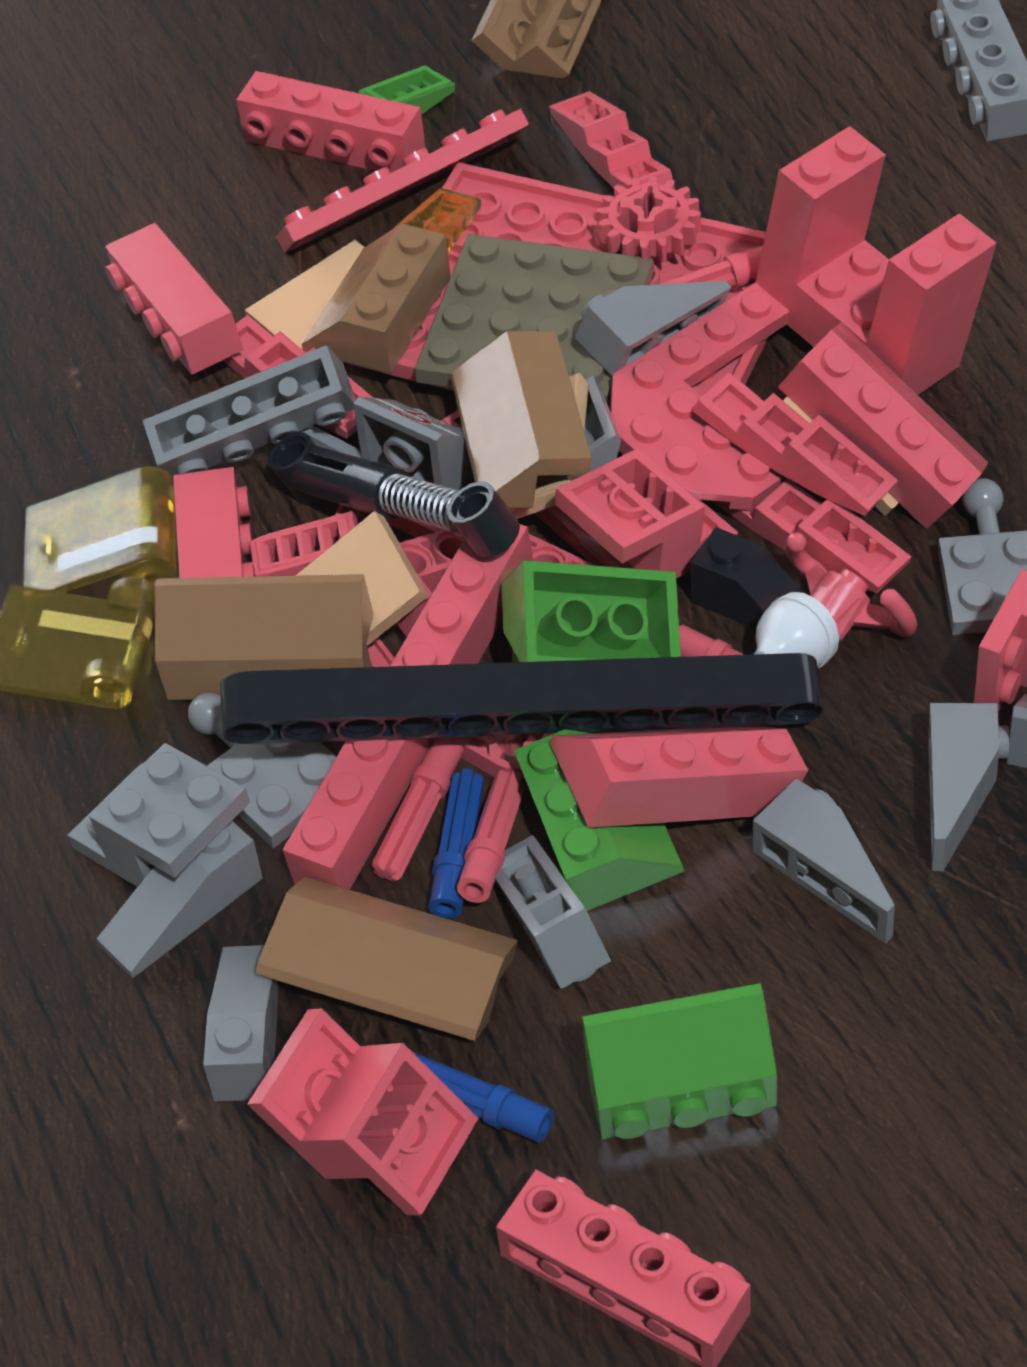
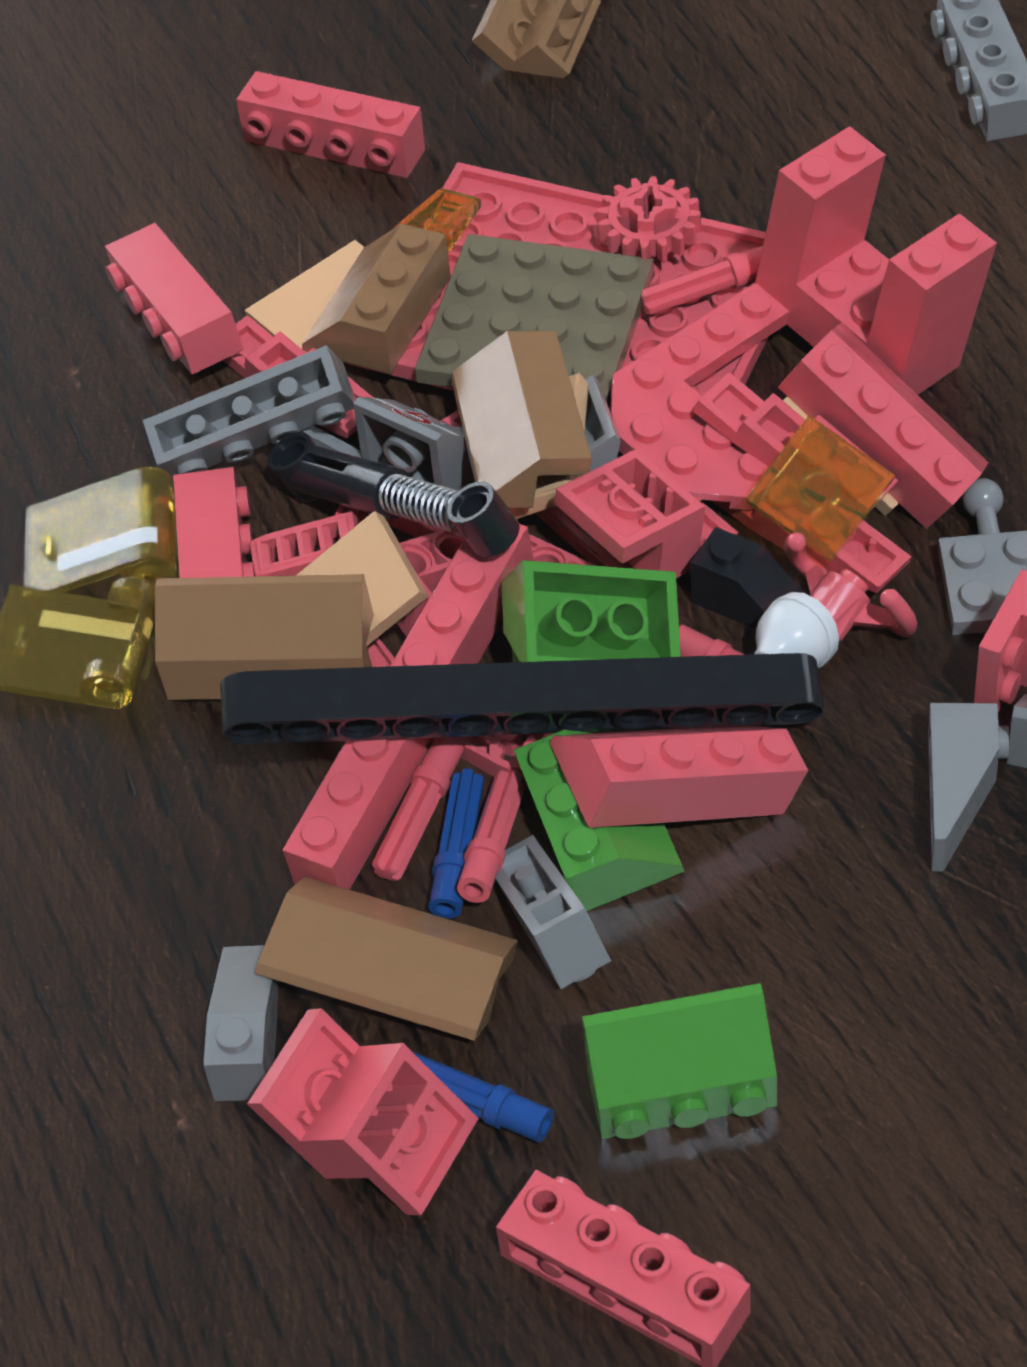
(159, 816): light grey bracket -> none
(171, 908): light grey slope -> none
(275, 775): light grey plate -> none
(384, 186): coral plate -> none
(406, 88): bright green slope -> none
(606, 142): coral slope -> none
(643, 316): light grey slope -> none
(817, 848): light grey slope -> none
(820, 488): none -> clear yellow plate

